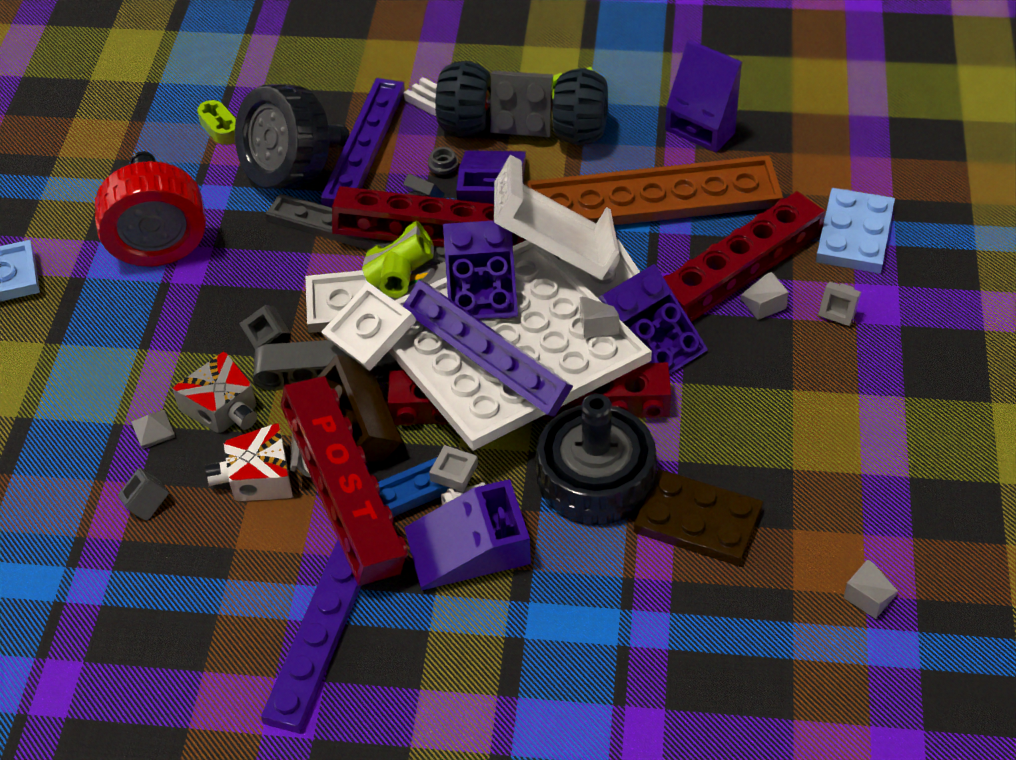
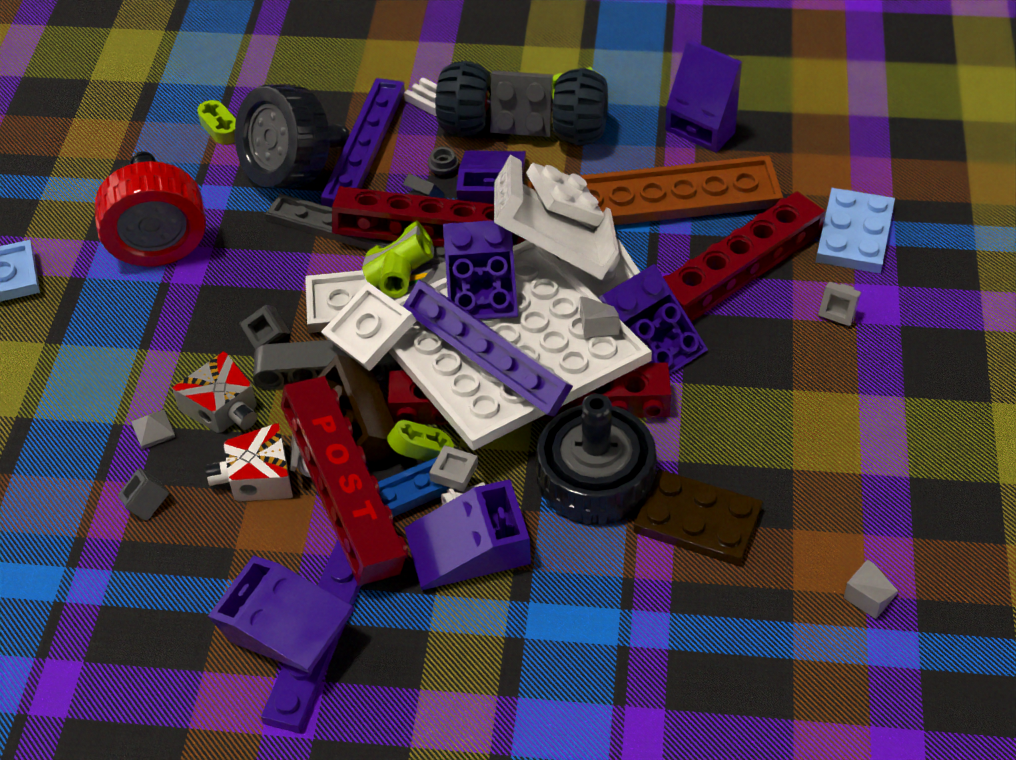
(280, 614): none -> dark purple slope
(417, 440): none -> lime beam
(565, 194): none -> white plate
(766, 296): light grey slope -> none

